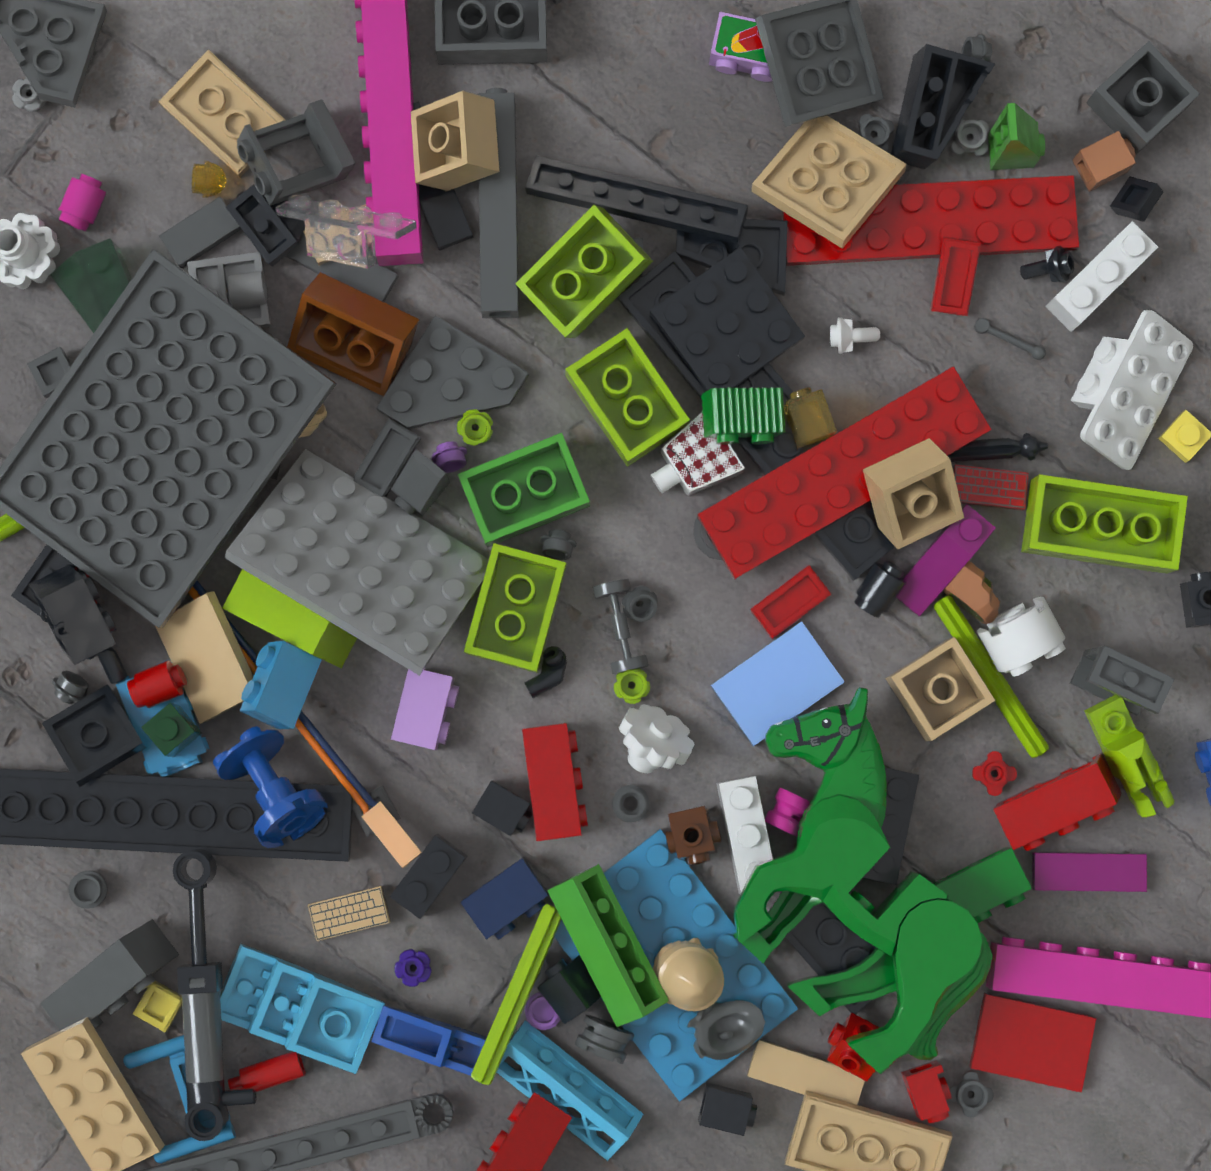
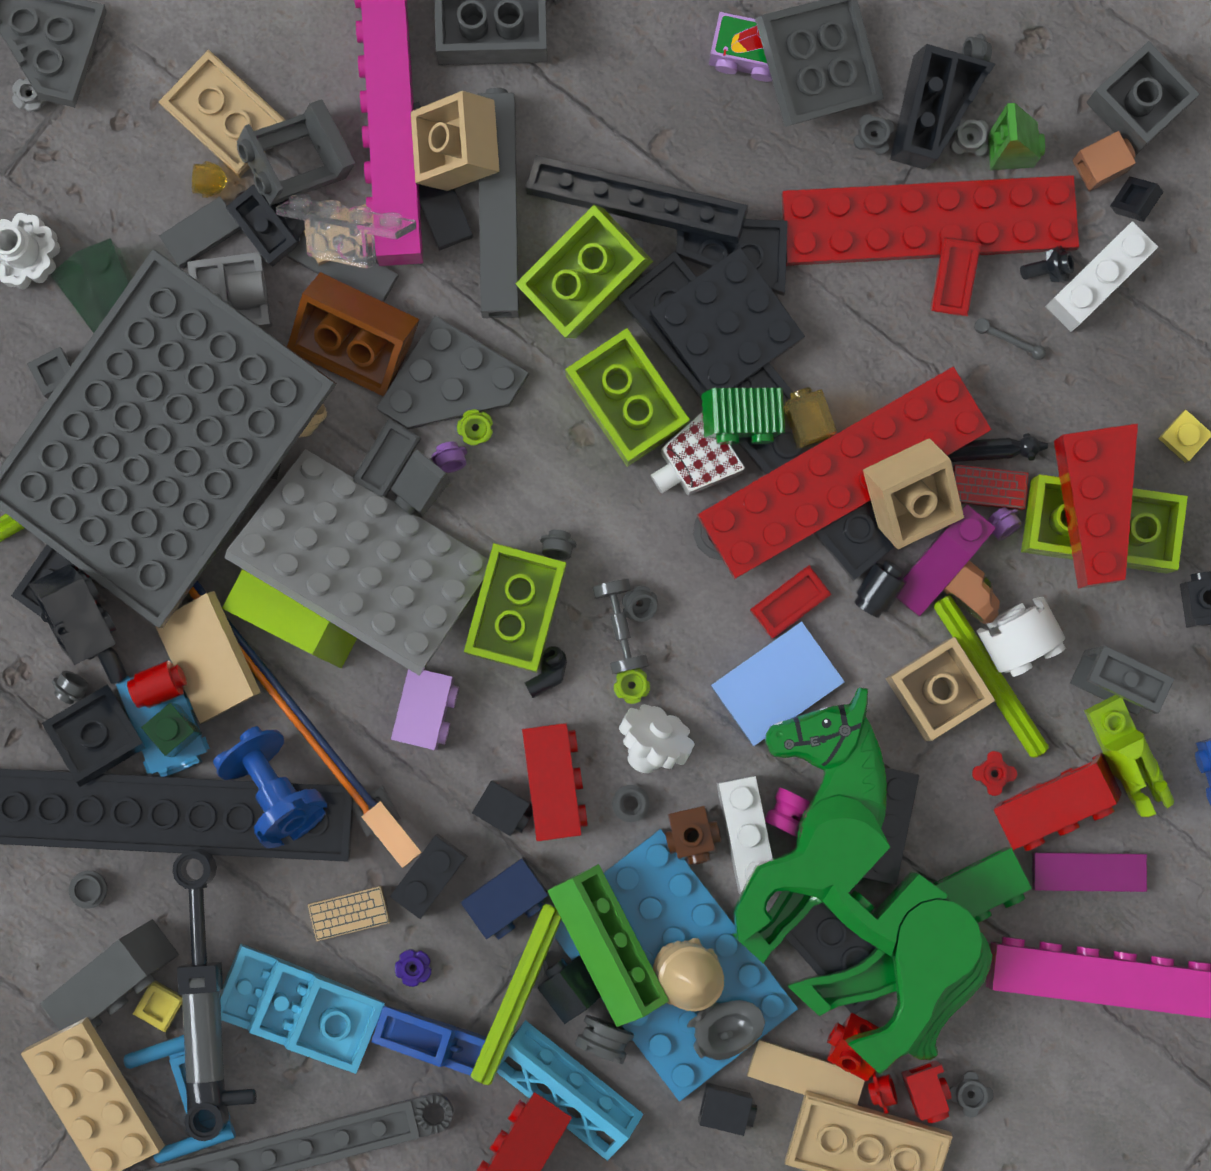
(81, 202): dark pink brick -> none
(269, 1073): red cylinder -> none
(279, 684): dark azure brick -> none
(524, 490): bright green brick -> none
(540, 1013): medium lavender plate -> none
(829, 178): tan plate -> none
(844, 335): white plate -> none
(883, 1091): none -> red plate
(1005, 522): none -> medium lavender plate
(1032, 1042): red tile -> none
(1097, 499): none -> red wedge
(1130, 386): white bracket -> none

